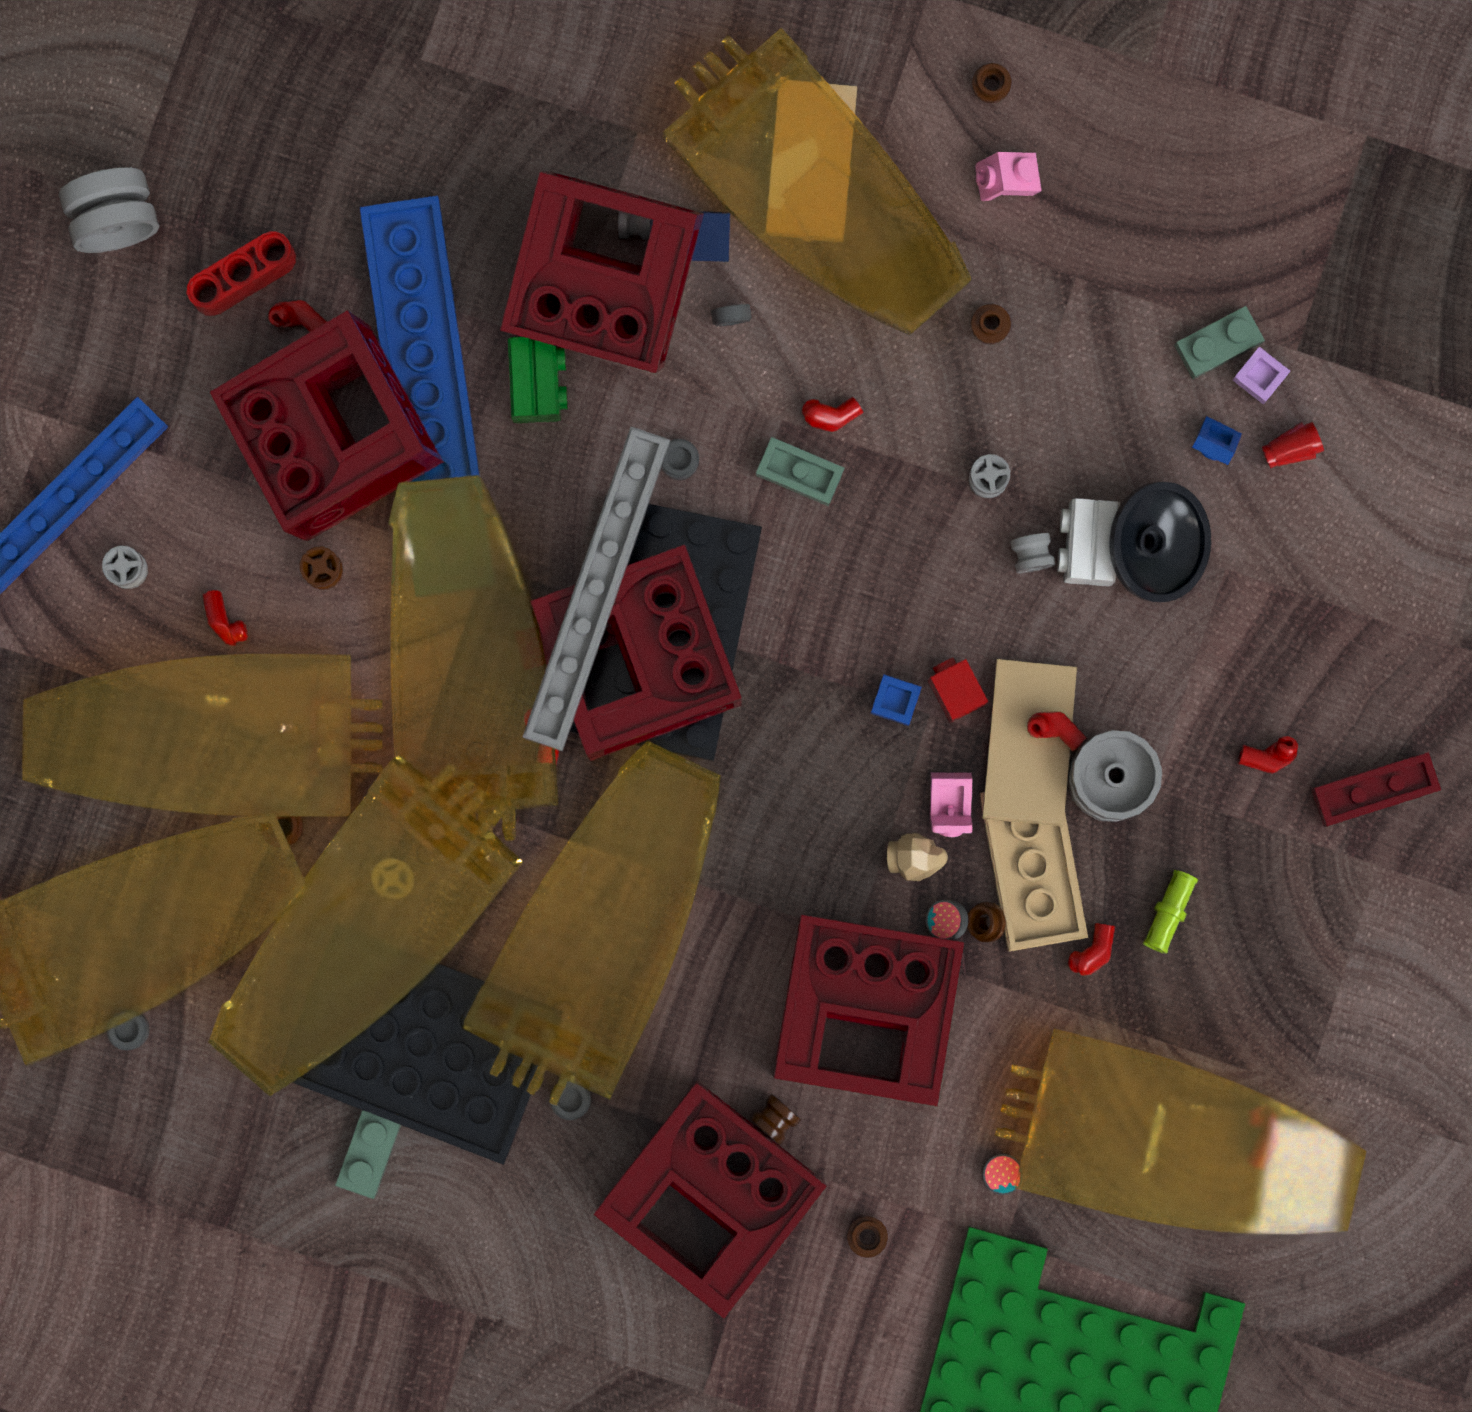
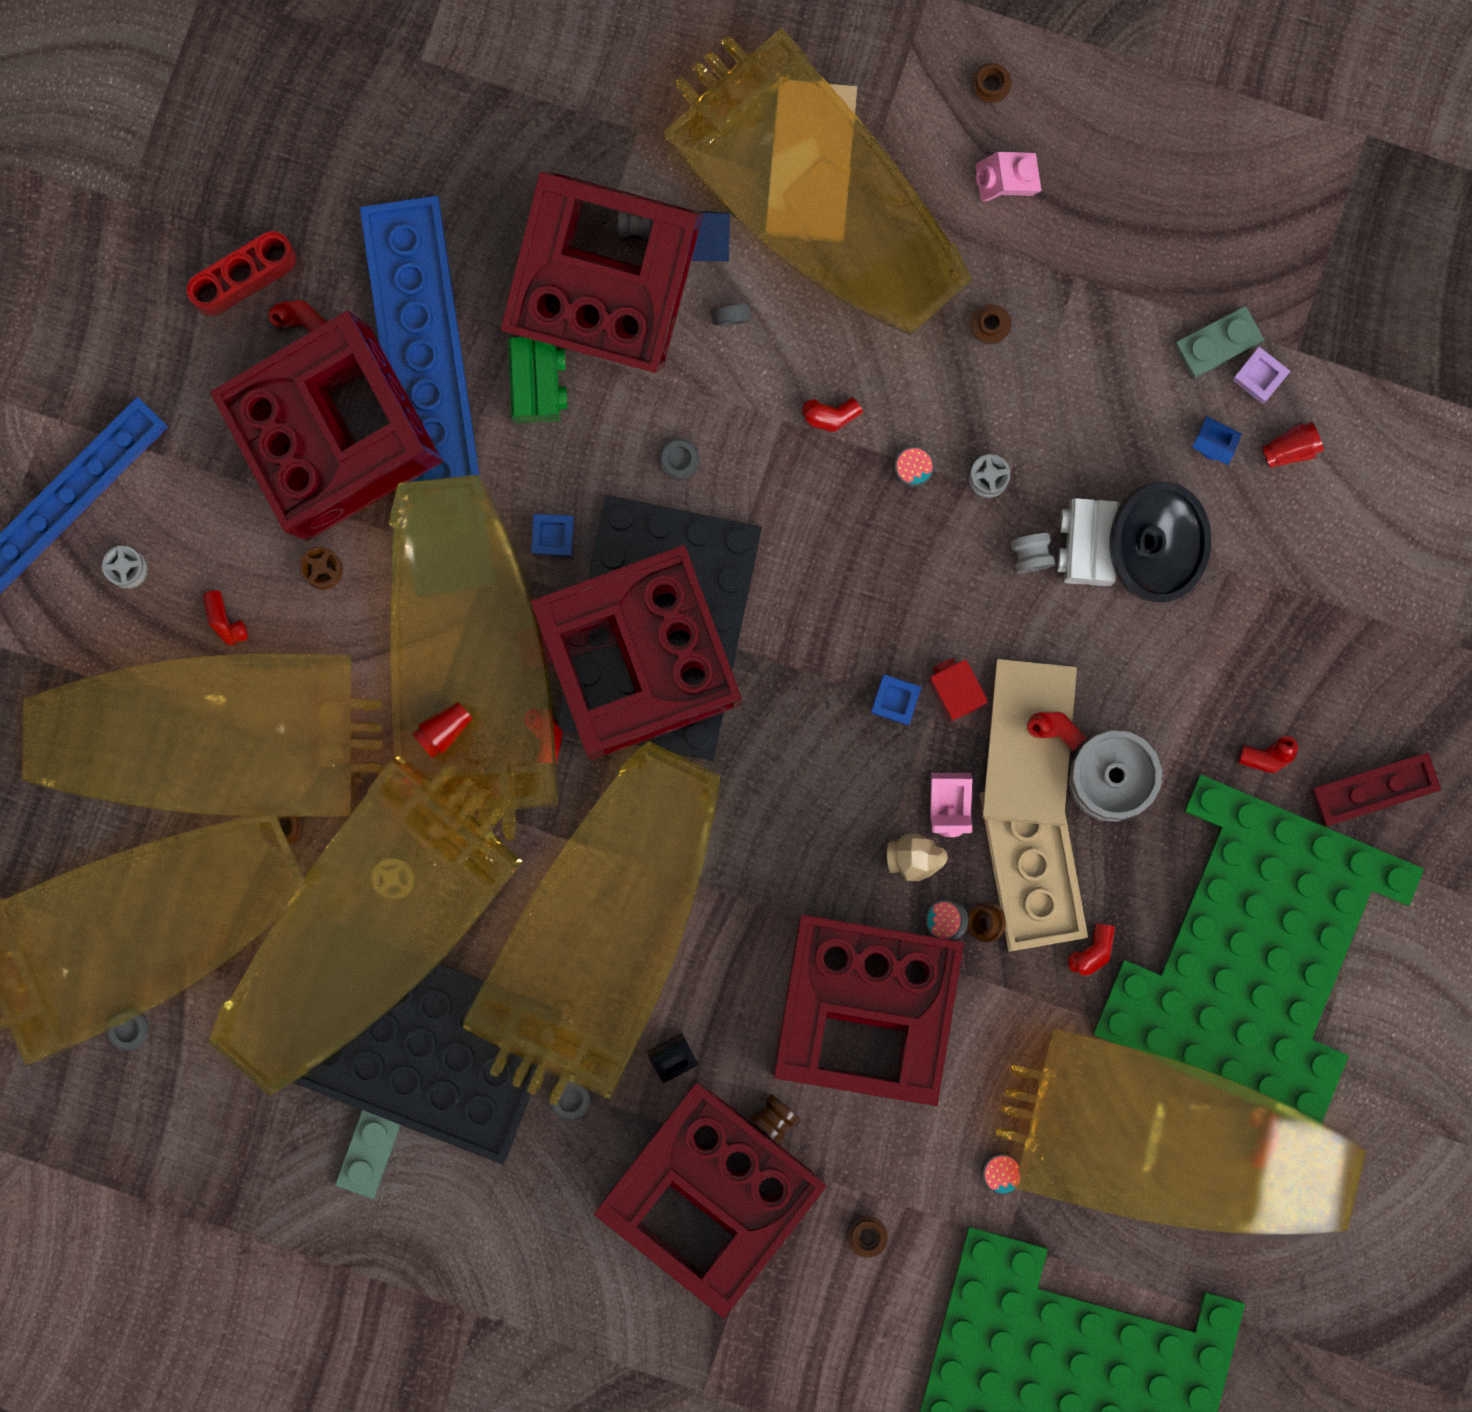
(108, 210): light grey wheel -> none
(442, 729): none -> red cone
(552, 535): none -> blue plate
(596, 589): light grey tile -> none
(672, 1058): none -> black slope
(800, 471): sand green plate -> none
(914, 467): none -> coral tile
(1170, 911): lime pin -> none
(1257, 951): none -> green piece

